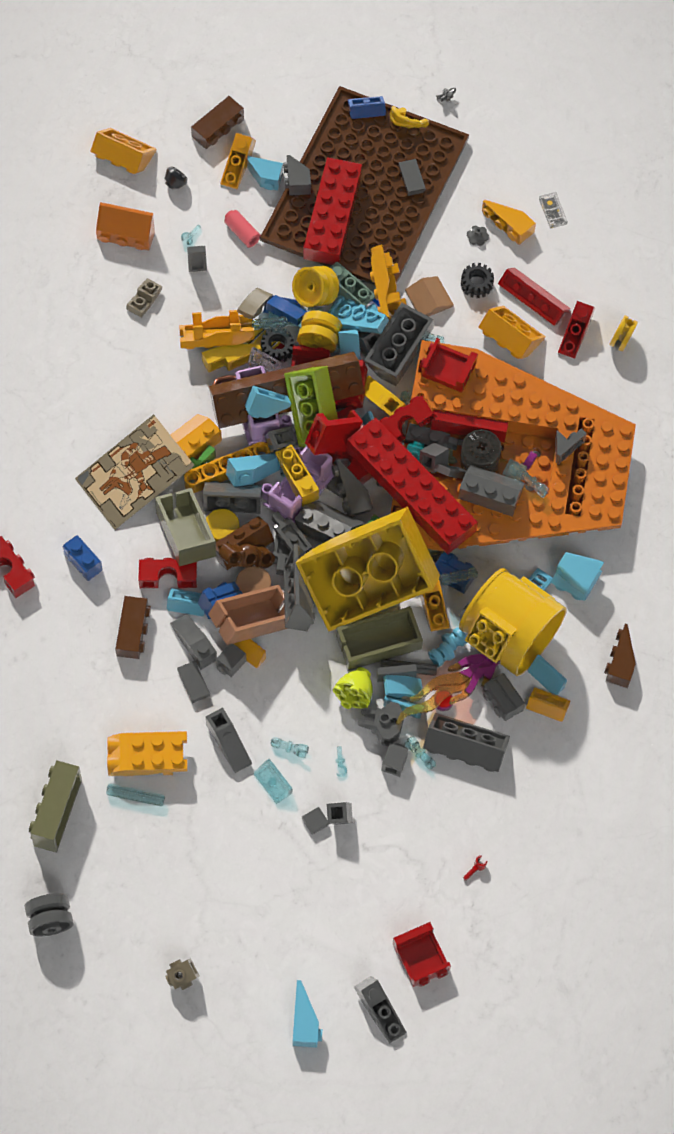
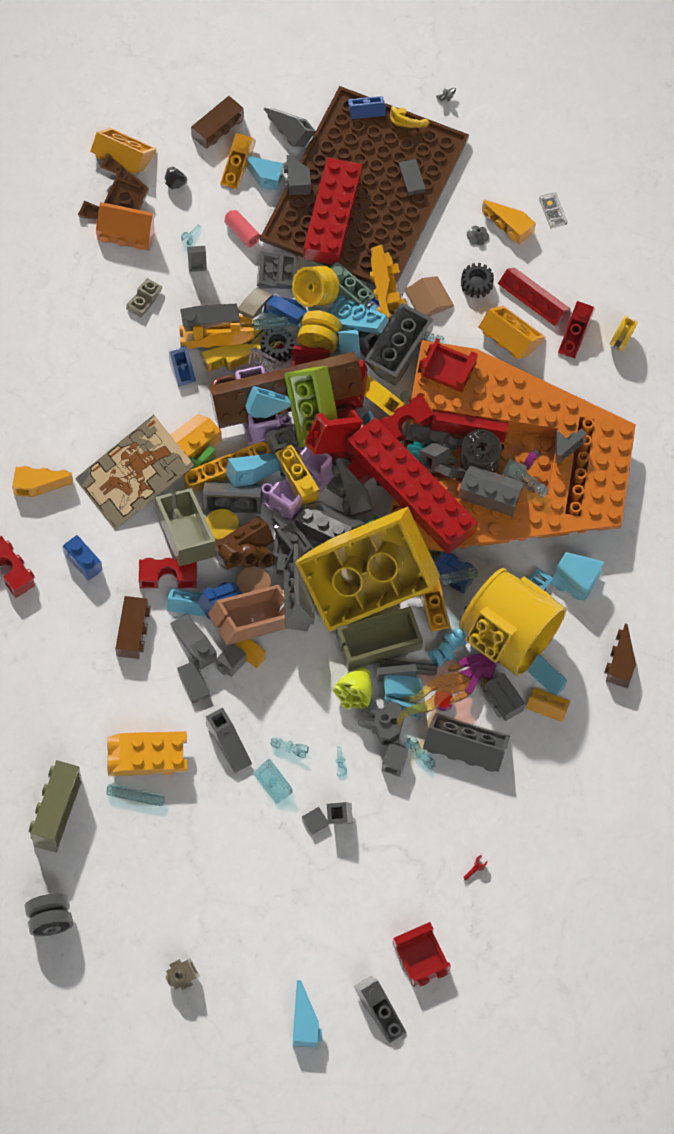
(34, 482): none -> light orange slope
(125, 191): none -> reddish brown wing
(181, 366): none -> blue slope
(209, 316): none -> dark grey slope
(276, 270): none -> dark grey slope
(293, 127): none -> dark grey slope

